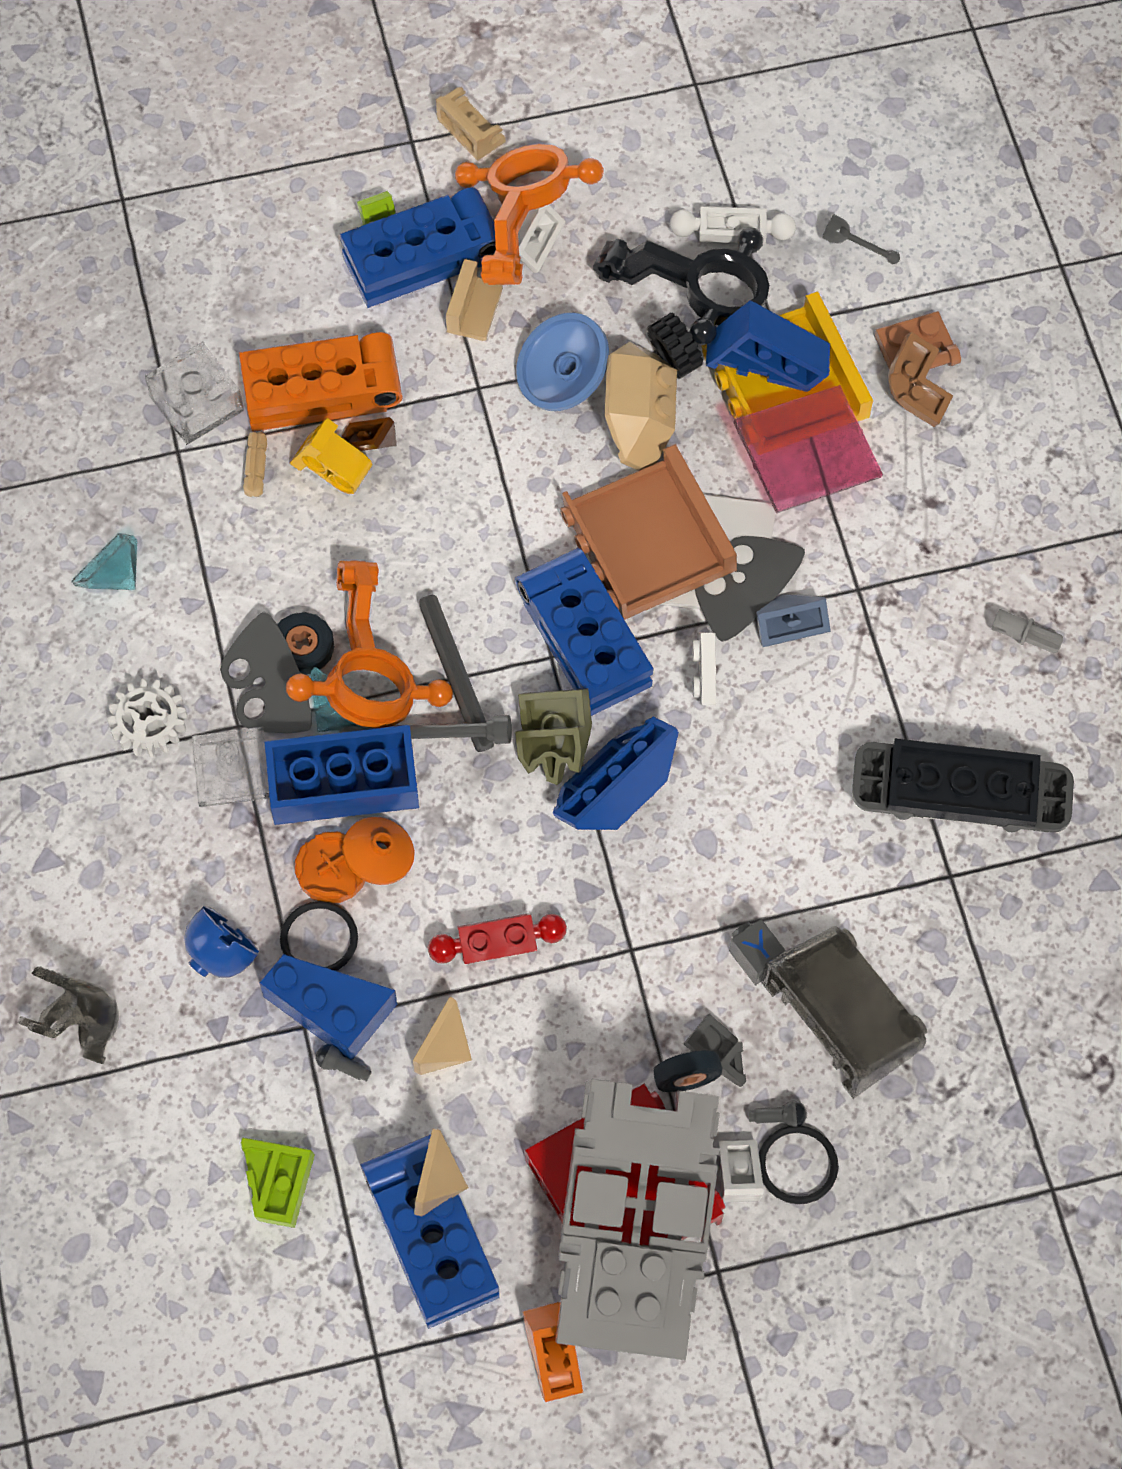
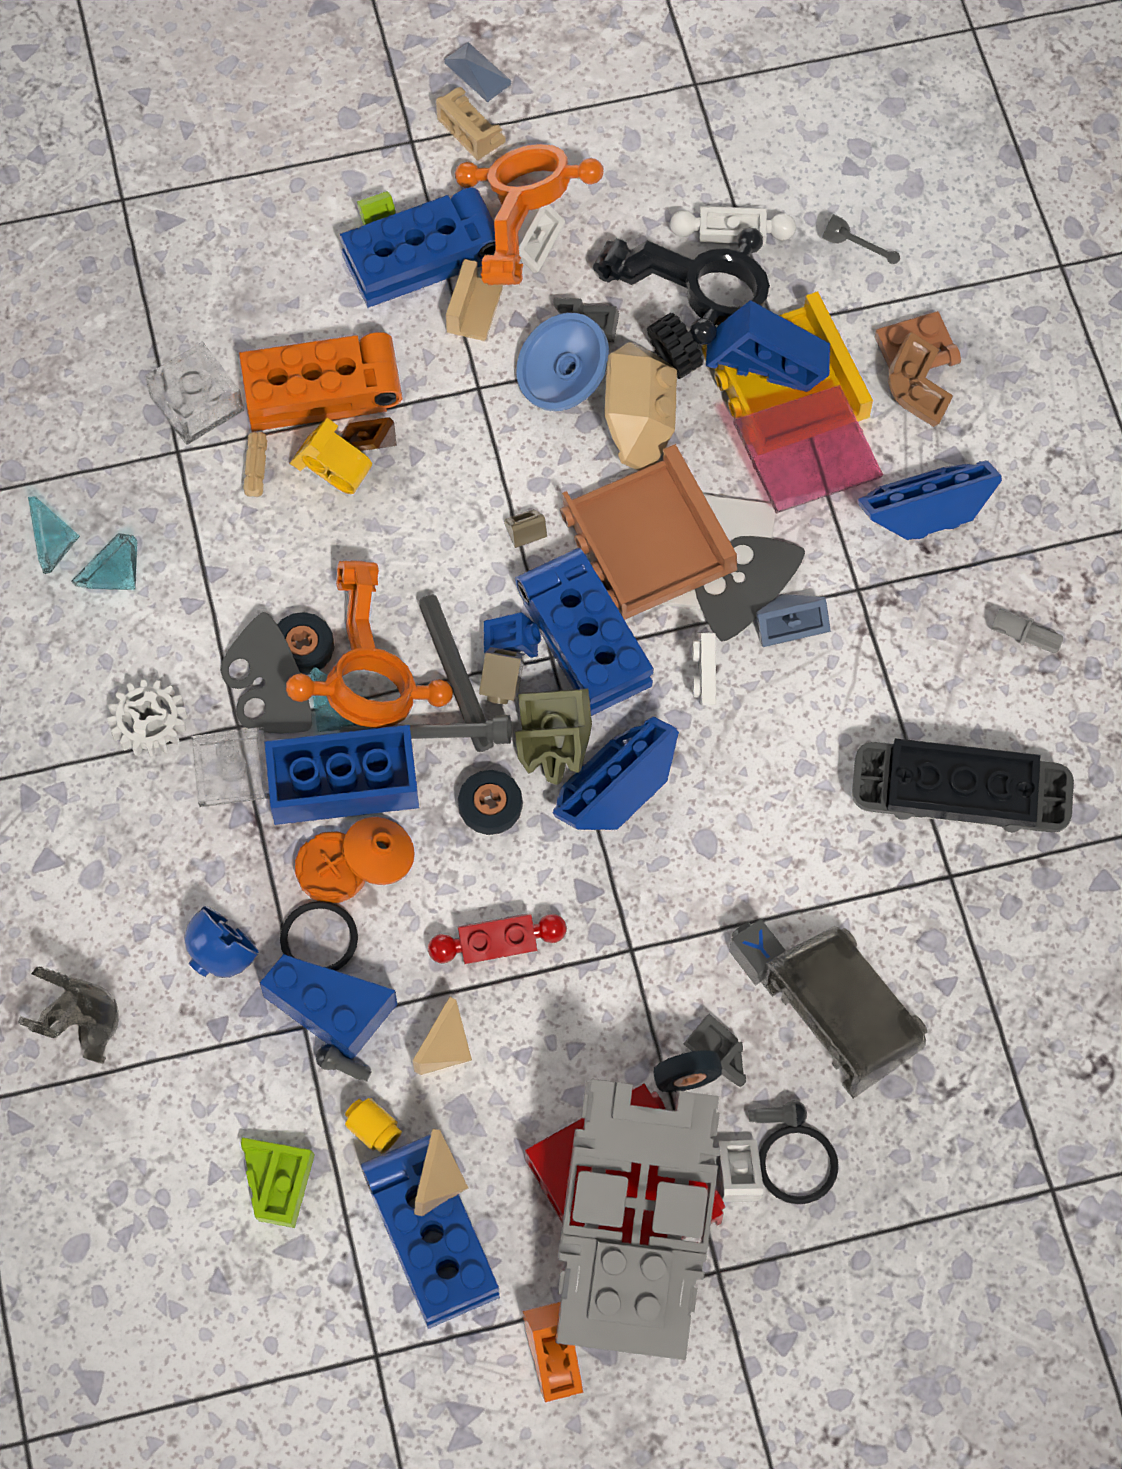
(51, 535): none -> clear light blue slope
(372, 1125): none -> yellow brick
(477, 72): none -> sand blue slope
(499, 787): none -> black bush
(501, 675): none -> dark tan brick
(512, 633): none -> blue bracket
(526, 527): none -> dark tan slope
(604, 316): none -> dark grey slope
(932, 499): none -> blue wedge

